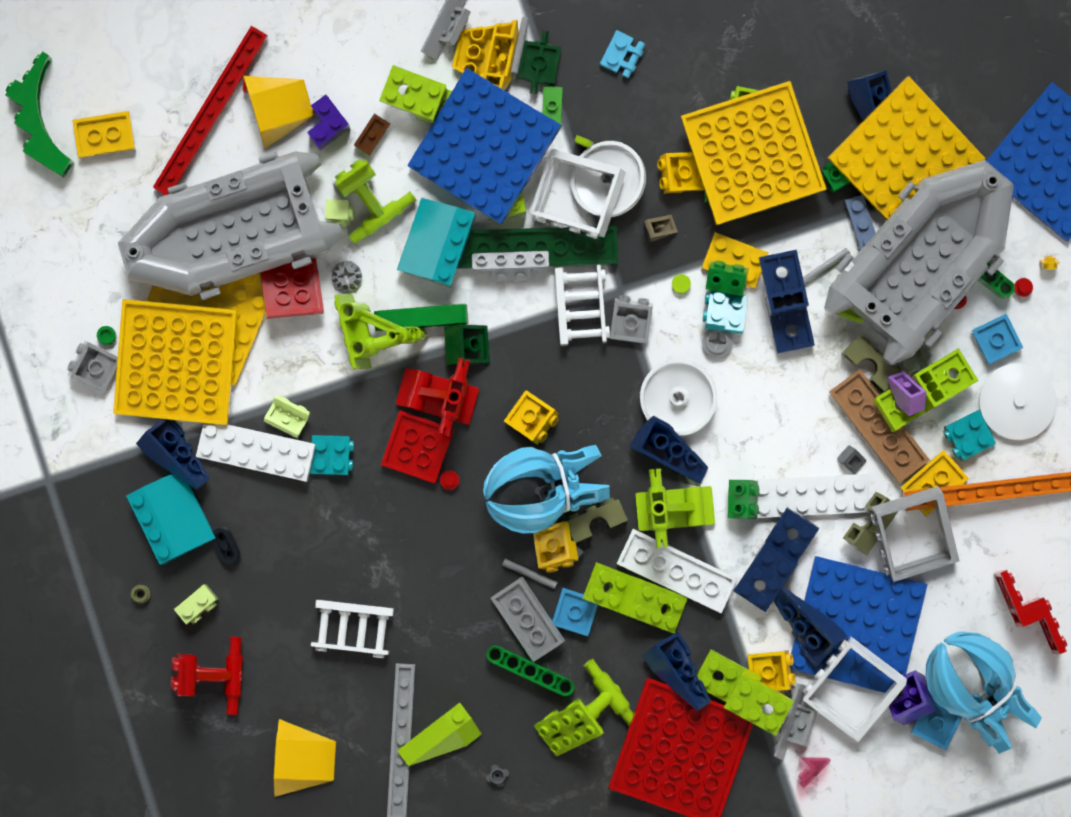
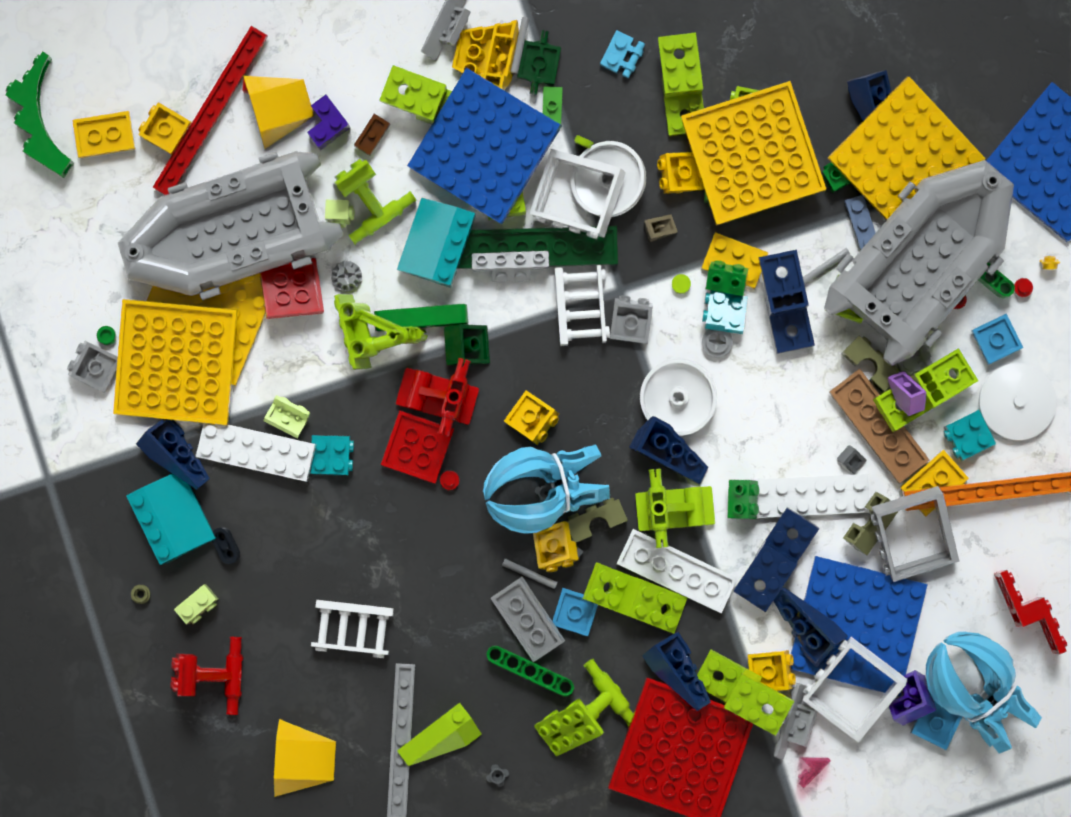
(164, 128): none -> yellow plate
(680, 79): none -> lime bracket

